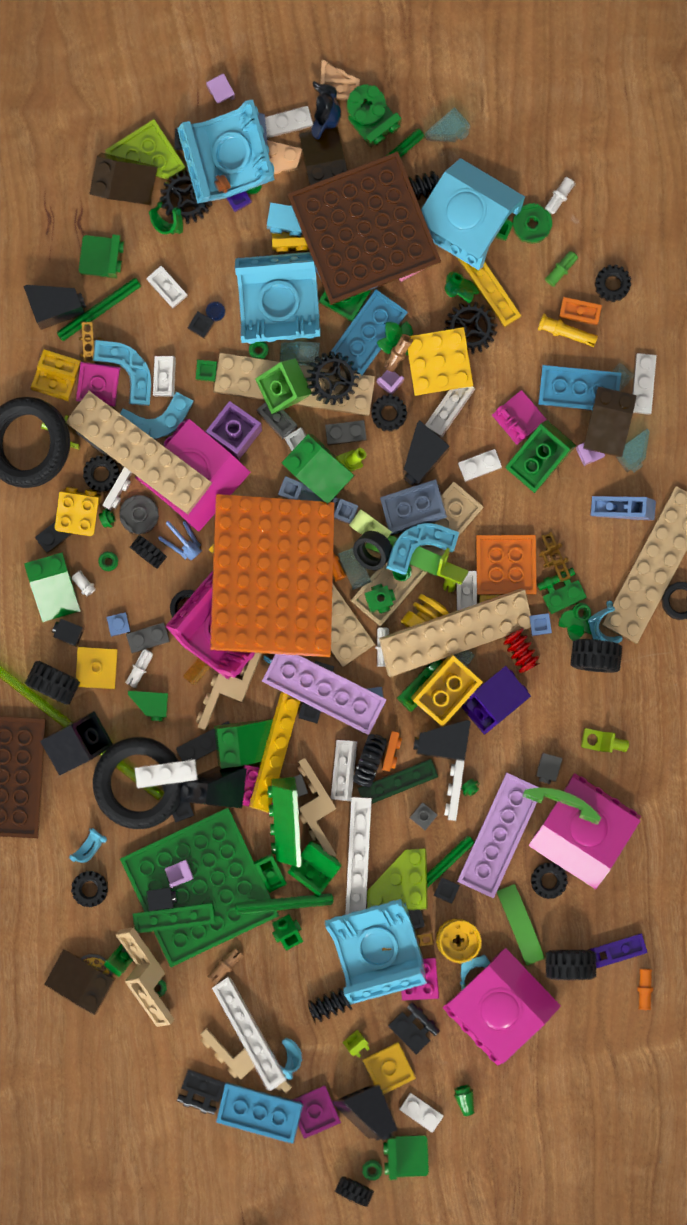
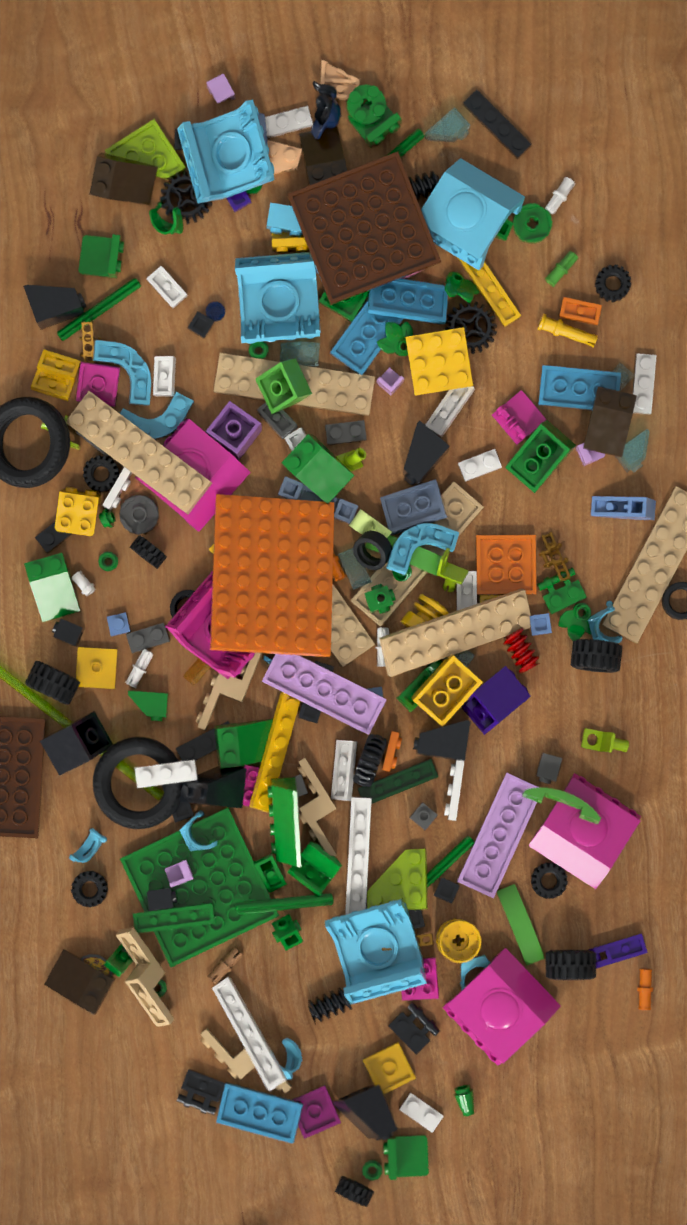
(187, 835): none -> medium azure helmet
(190, 548): medium blue plant -> none
(206, 370): green plate -> none
(222, 183): dark orange plate -> none
(334, 370): black gear -> none
(356, 1043): lime tile -> none
(395, 402): black tyre -> none
(398, 353): medium nougat pin -> none
(410, 301): none -> dark azure plate
(470, 787): green plate -> none
(497, 124): none -> black plate

